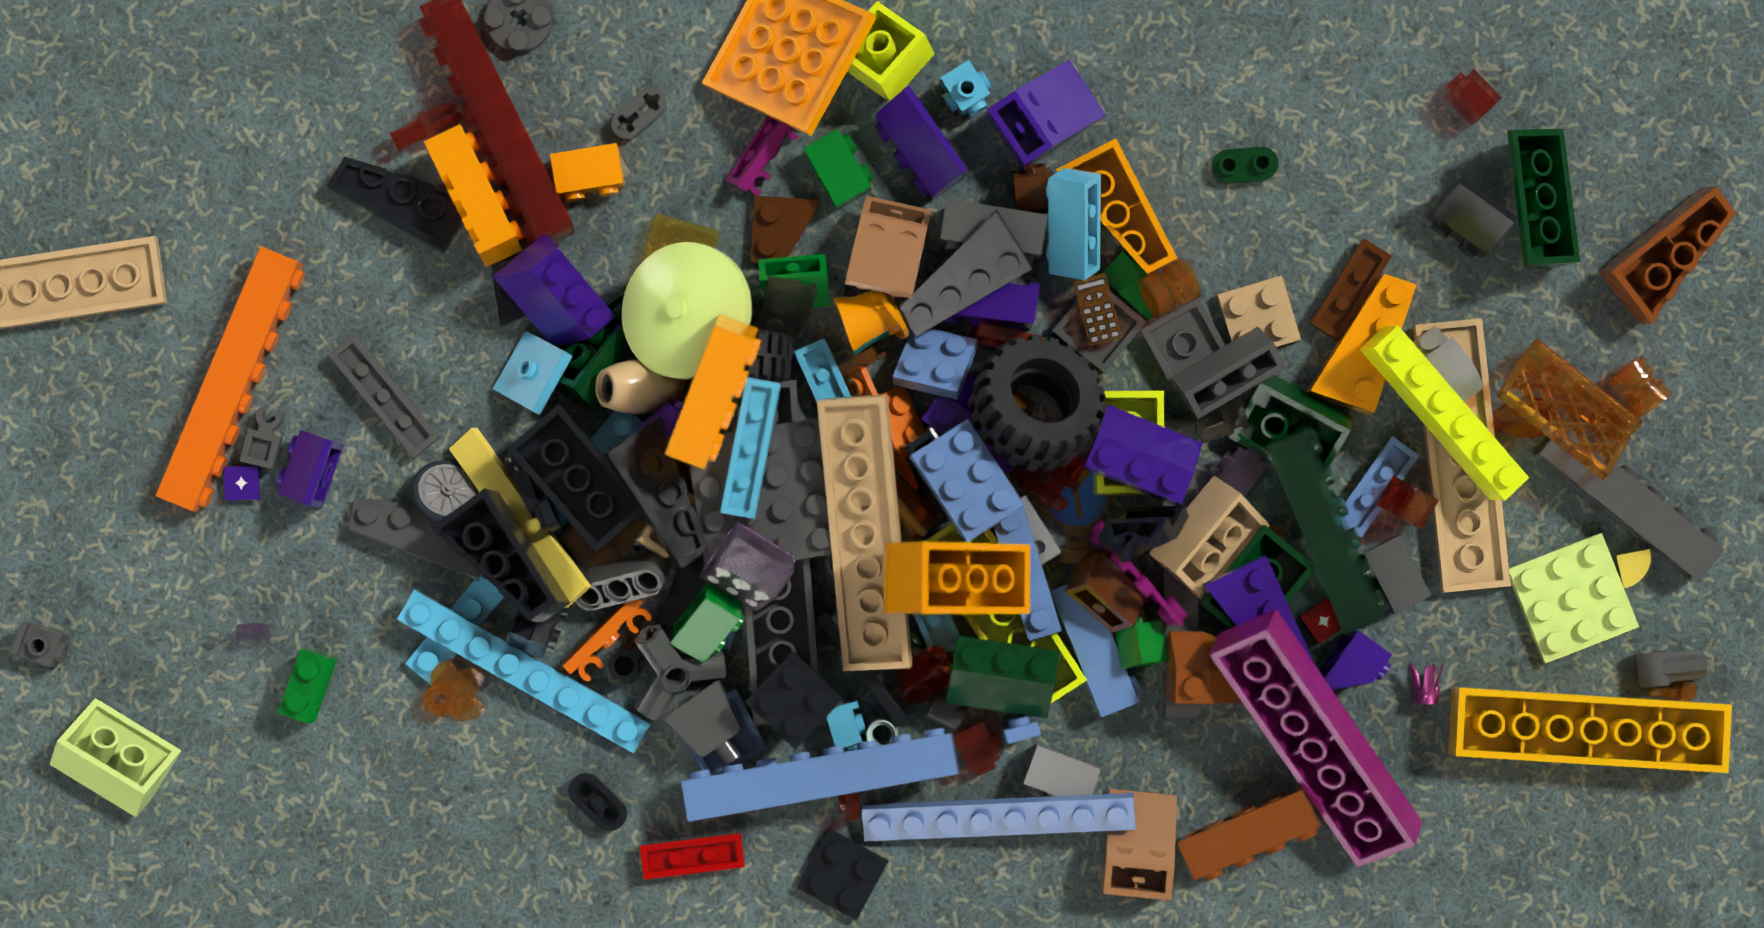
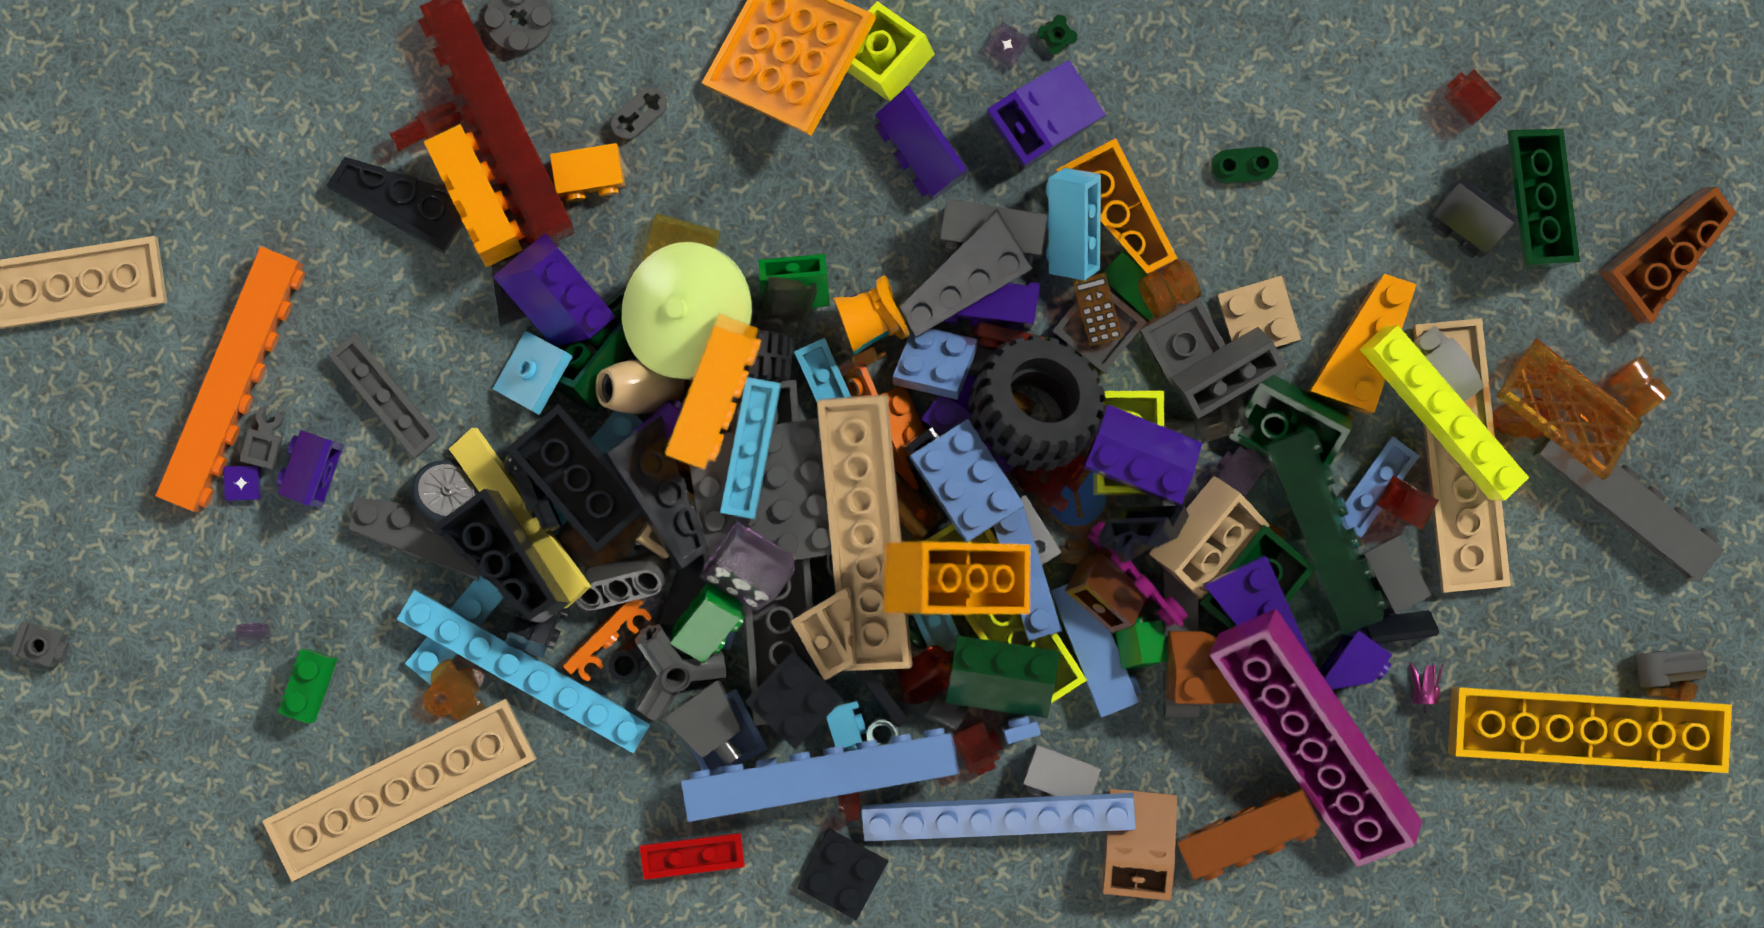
(114, 757): yellowish green slope -> none
(399, 790): none -> tan plate
(597, 802): black plate -> none
(758, 153): magenta plate -> none
(779, 225): reddish brown wing -> none
(829, 633): none -> tan wing
(838, 168): green brick -> none
(888, 247): medium nougat slope -> none
(965, 77): medium azure brick -> none
(1007, 45): none -> clear purple tile
(1030, 188): reddish brown brick -> none
(1056, 44): none -> dark green plate
(1321, 621): red tile -> none
(1350, 290): reddish brown plate -> none
(1403, 627): none -> black slope
(1572, 598): yellowish green plate -> none
(1634, 566): light yellow tile -> none

